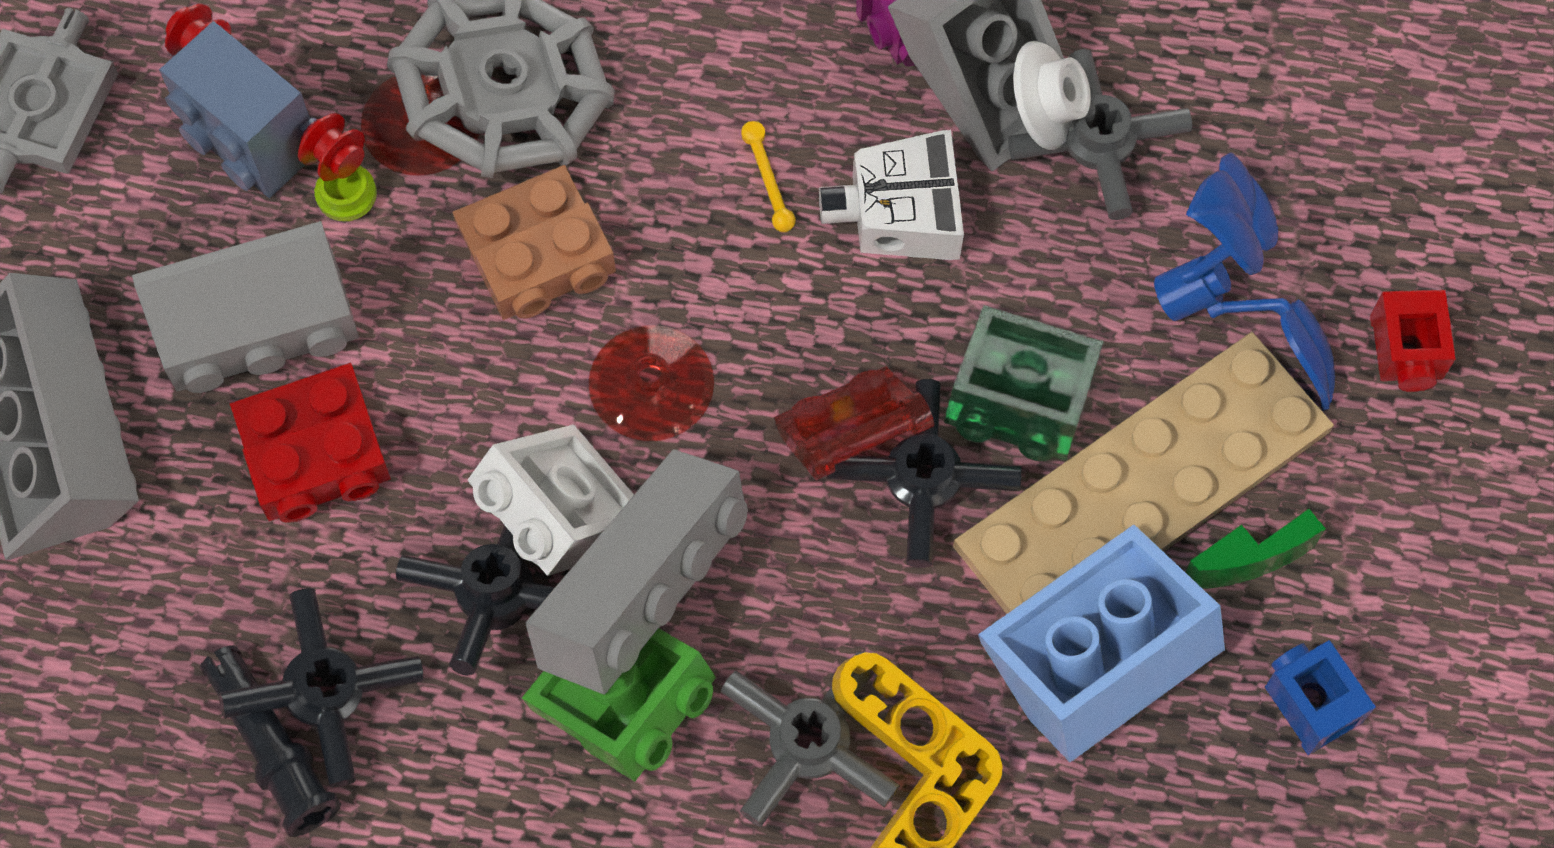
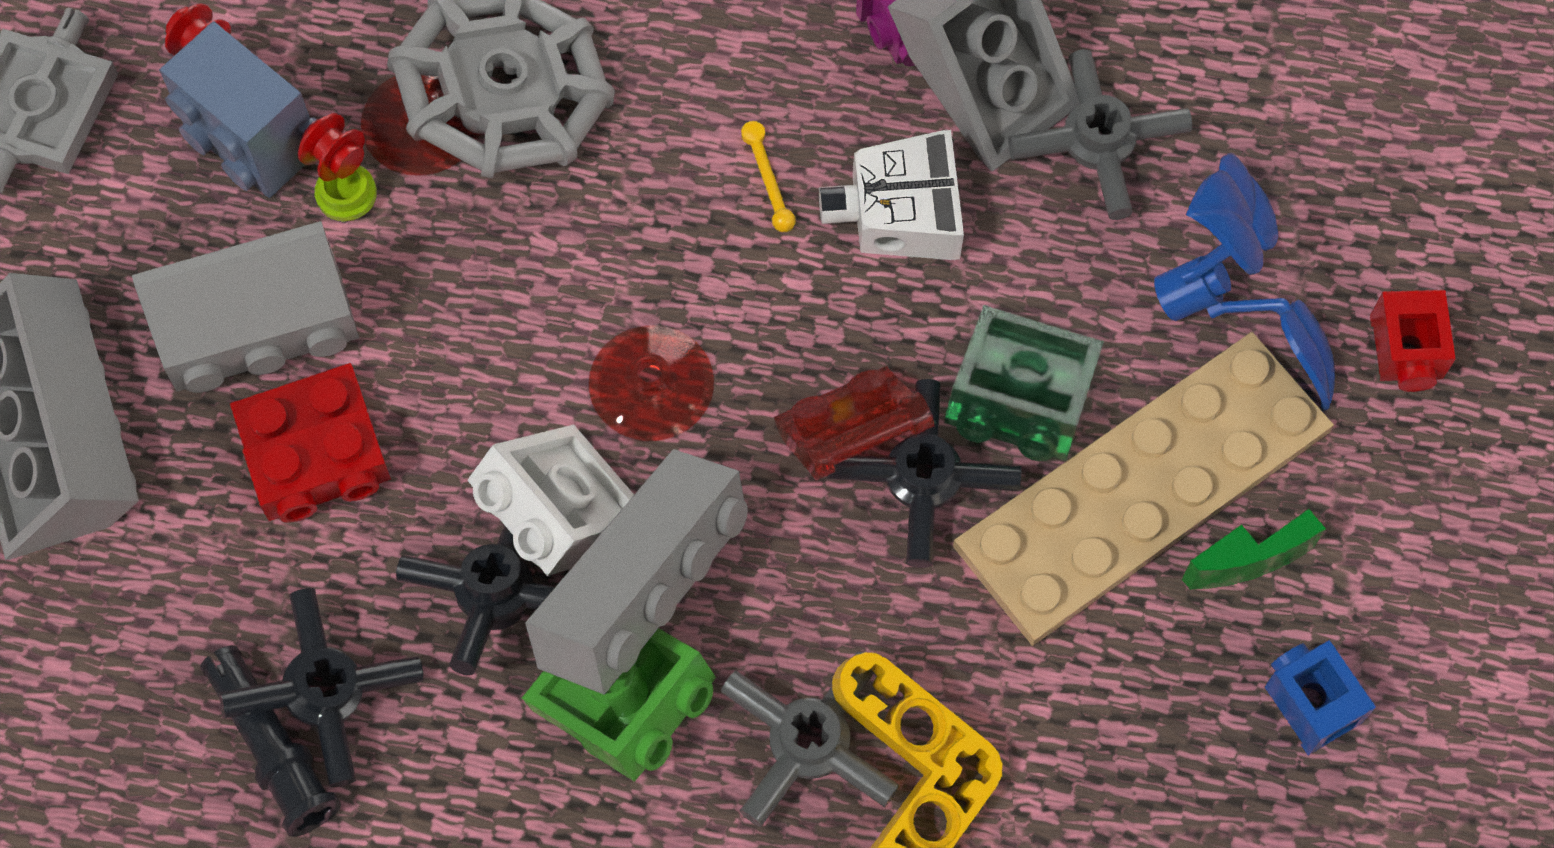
(536, 243): nougat plate -> none
(1049, 93): white piece -> none
(1104, 641): light blue slope -> none

